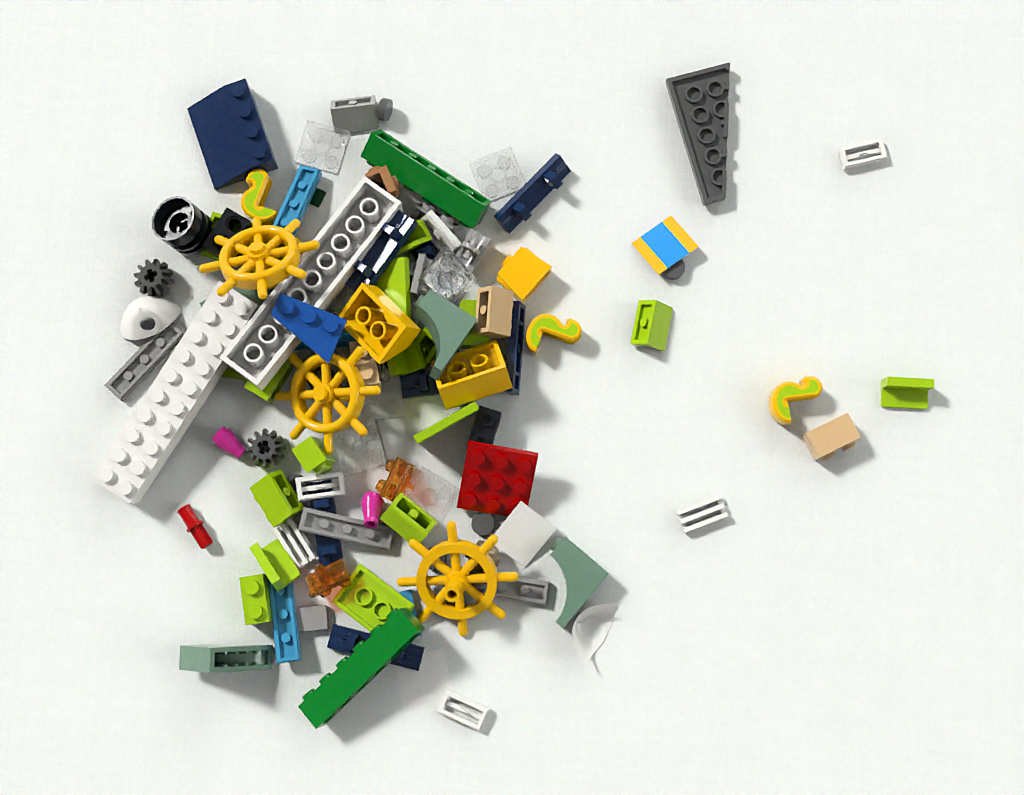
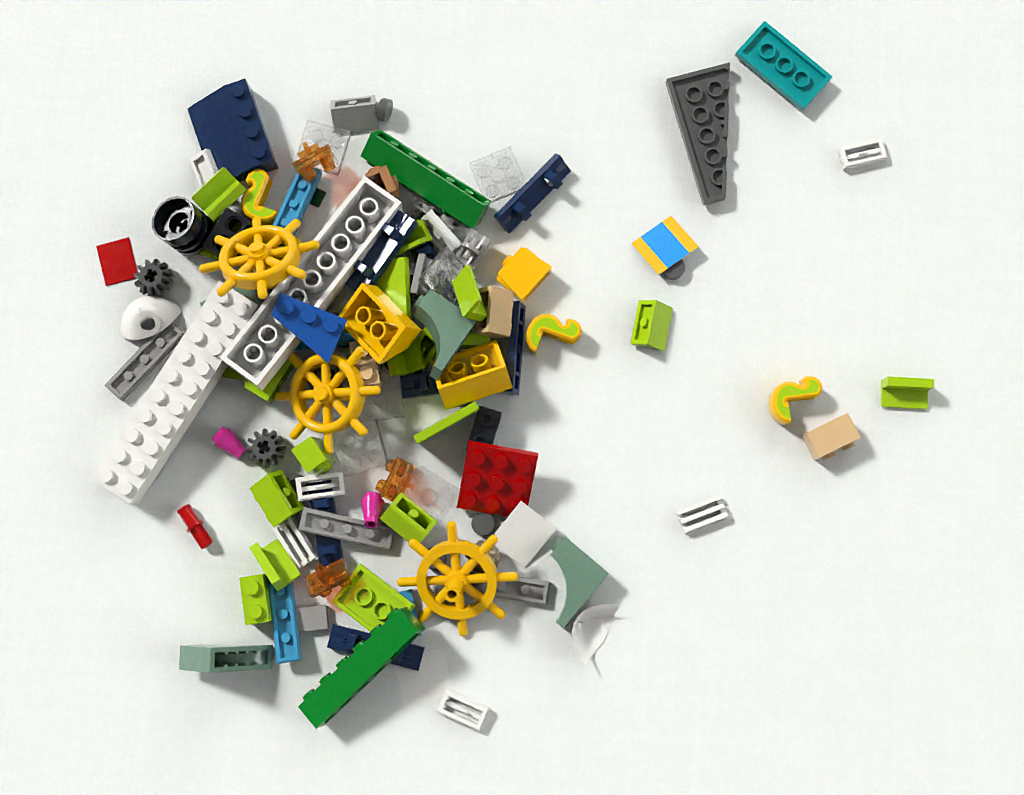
(117, 261): none -> red sticker
(203, 166): none -> white tile
(218, 193): none -> lime panel
(312, 157): none -> clear orange hips
(469, 295): none -> lime panel
(783, 65): none -> teal plate

